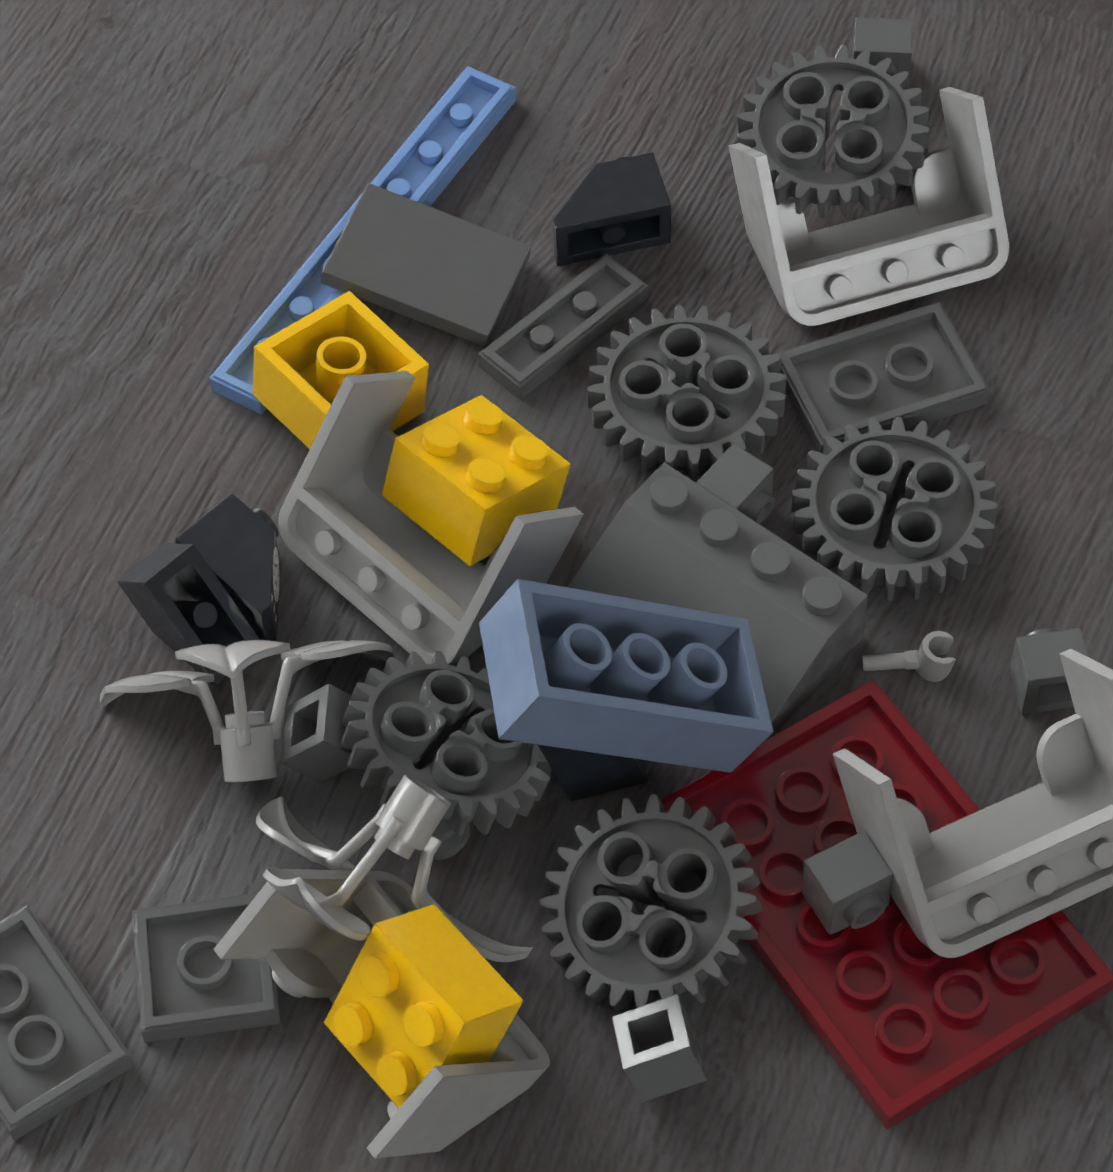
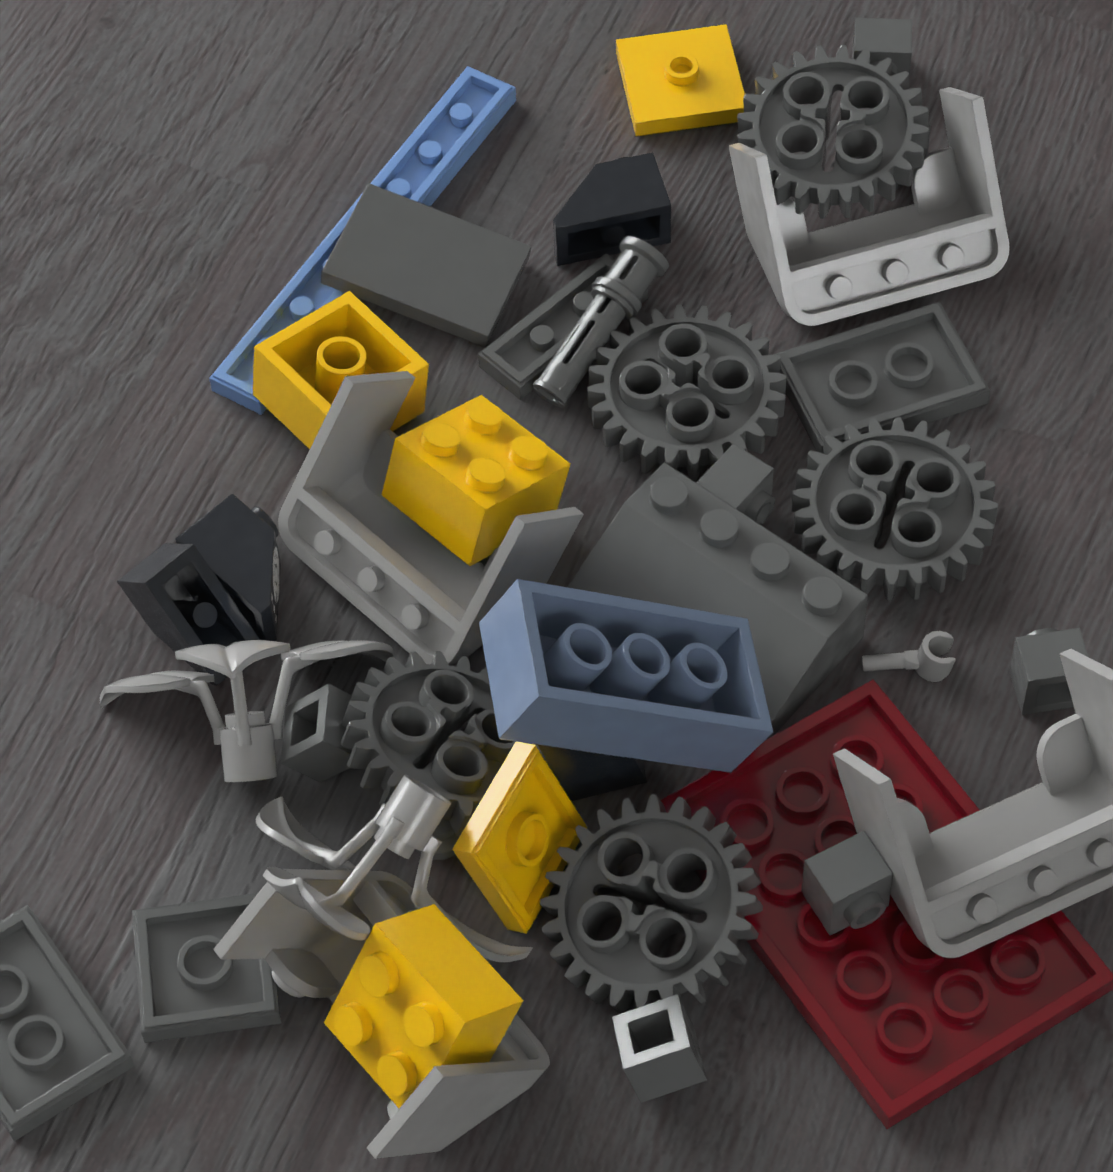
(517, 836): none -> yellow plate
(614, 299): none -> dark grey pin
(680, 79): none -> yellow plate

